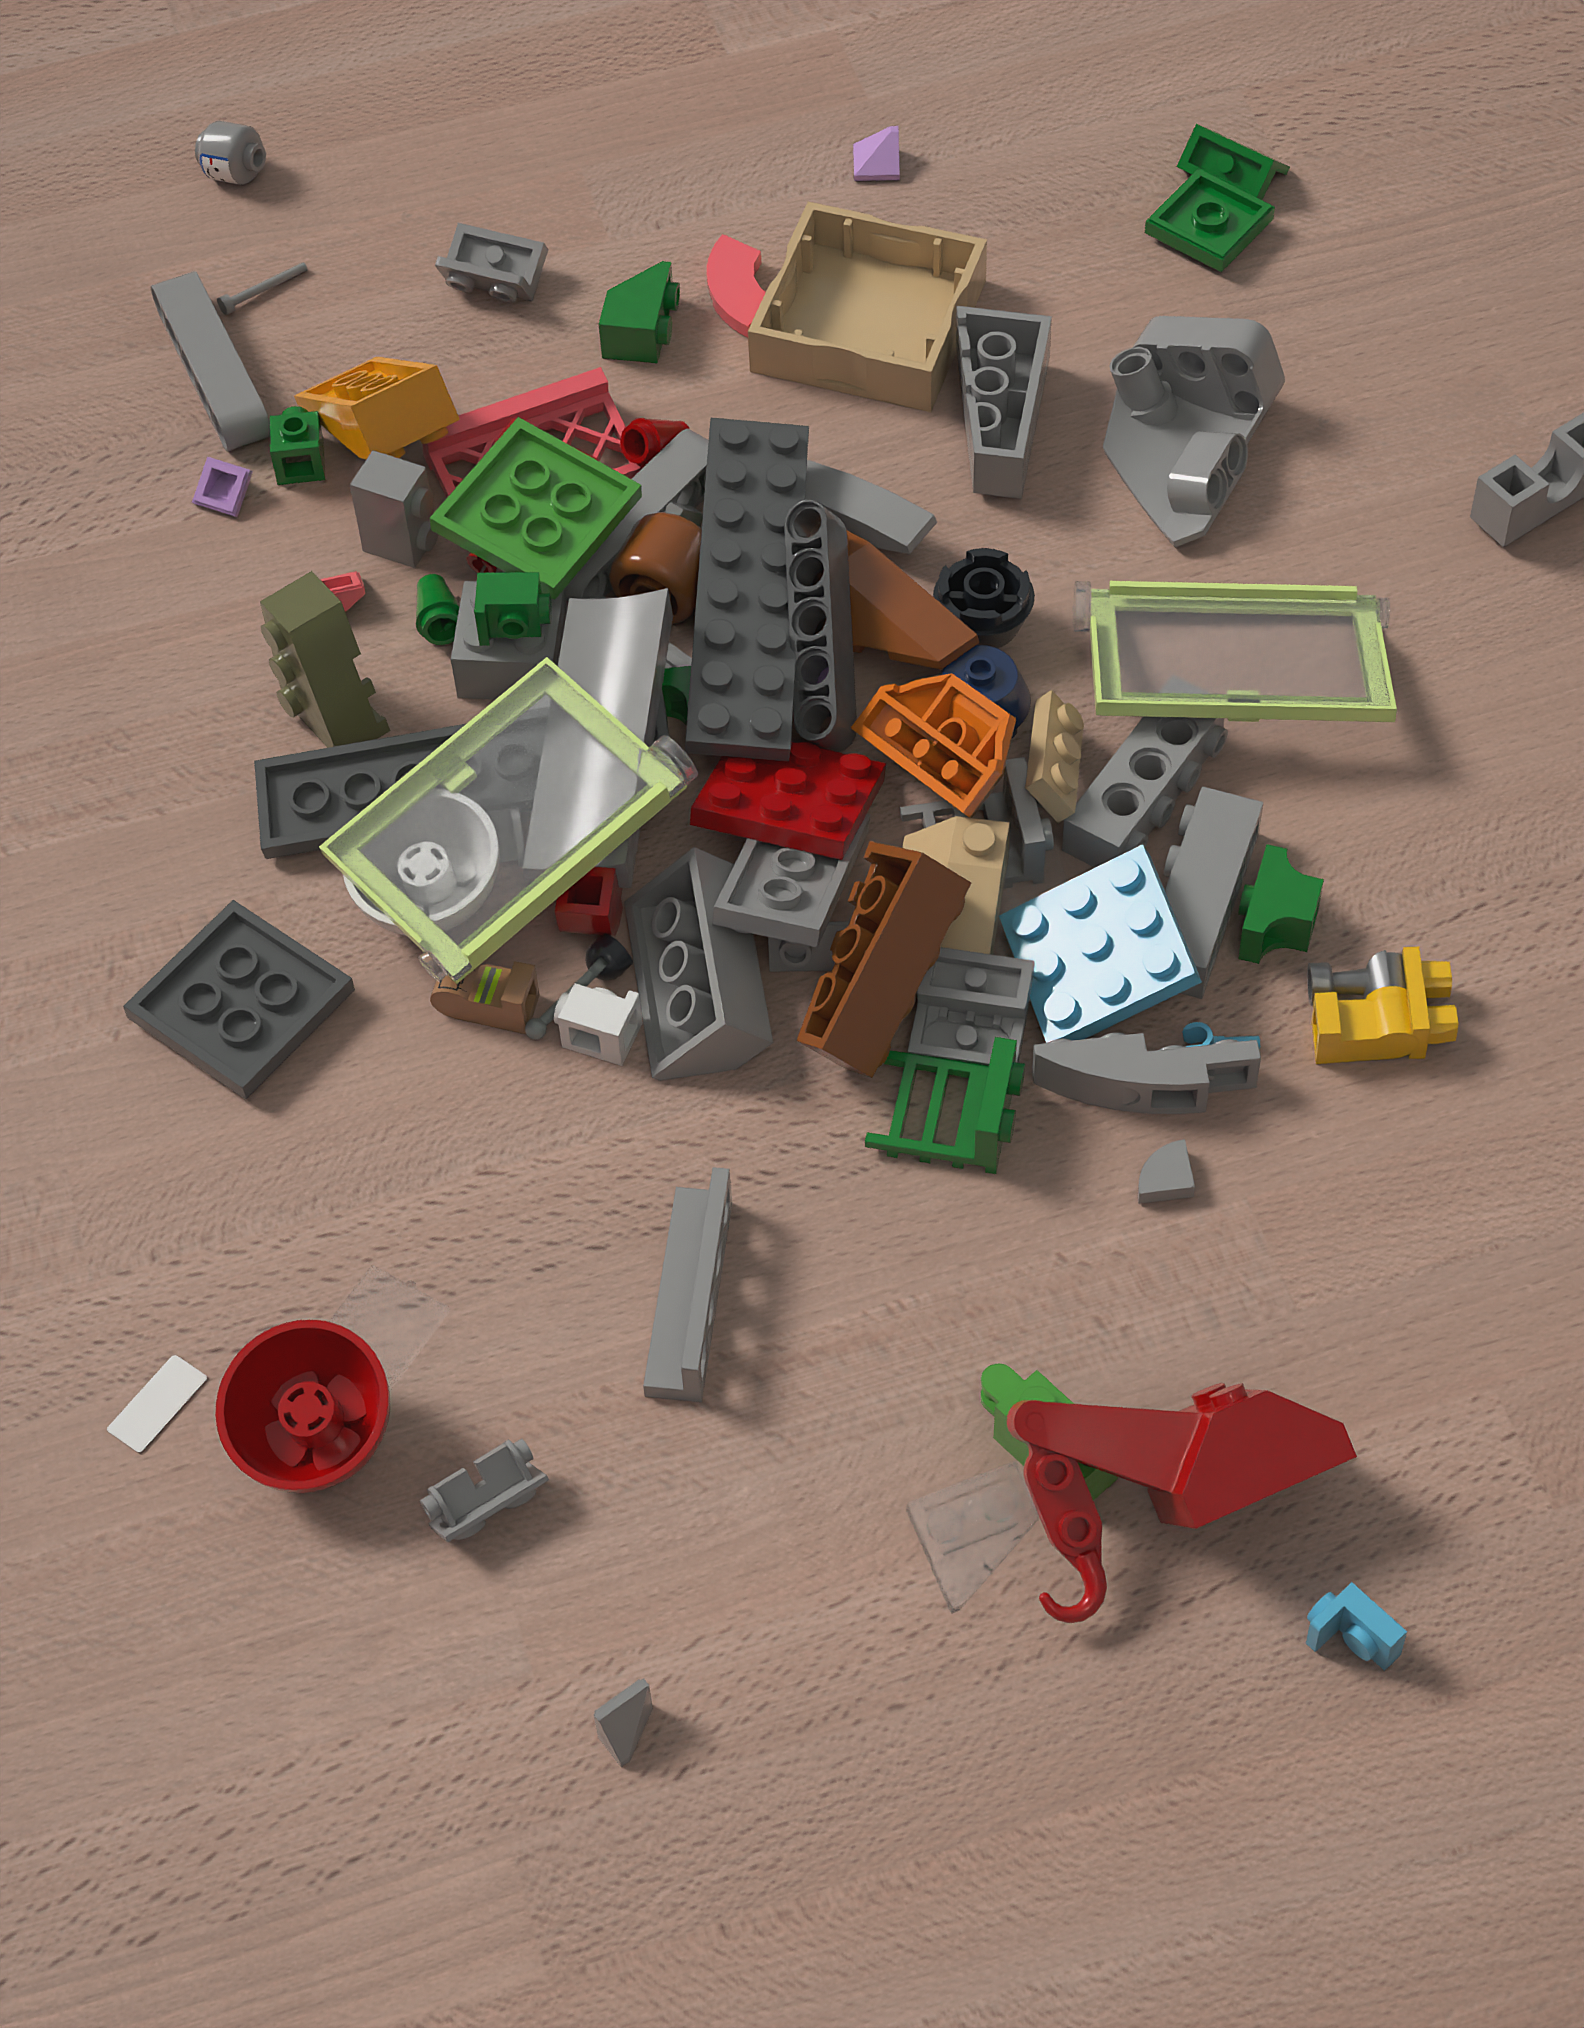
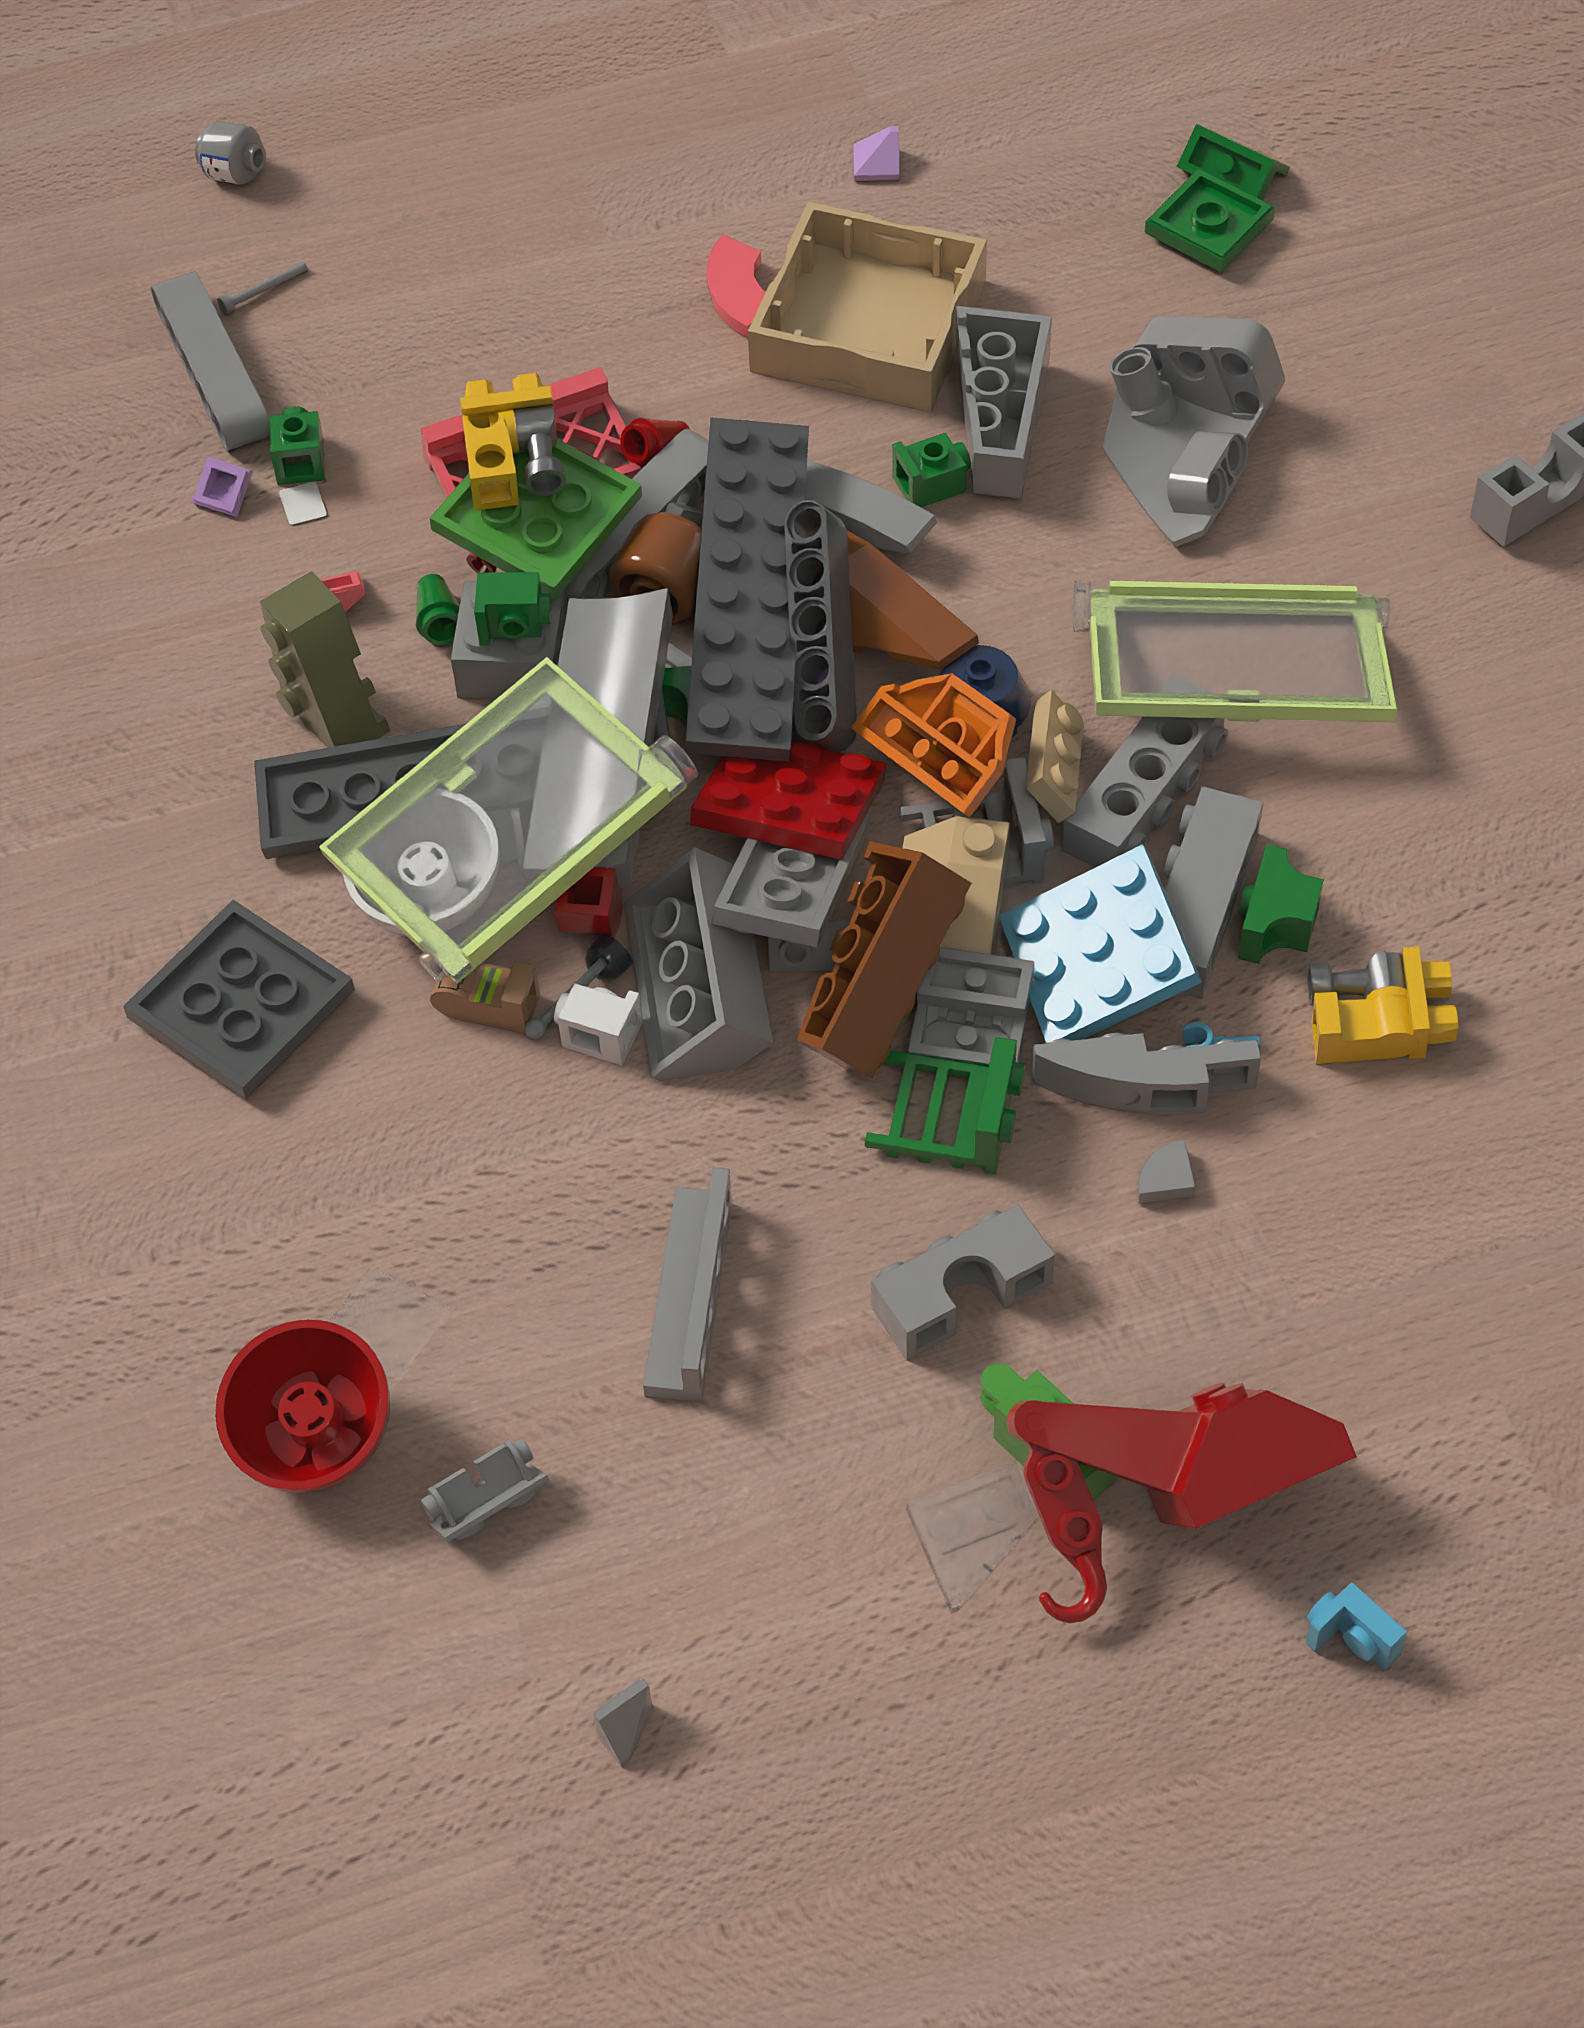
(156, 1403): white sticker -> none
(302, 503): none -> white sticker
(383, 406): light orange slope -> none
(393, 509): light grey brick -> none
(493, 262): light grey bracket -> none
(505, 425): none -> yellow hips
(637, 315): green slope -> none
(930, 469): none -> green brick
(987, 595): black cone -> none
(998, 1253): none -> light grey arch

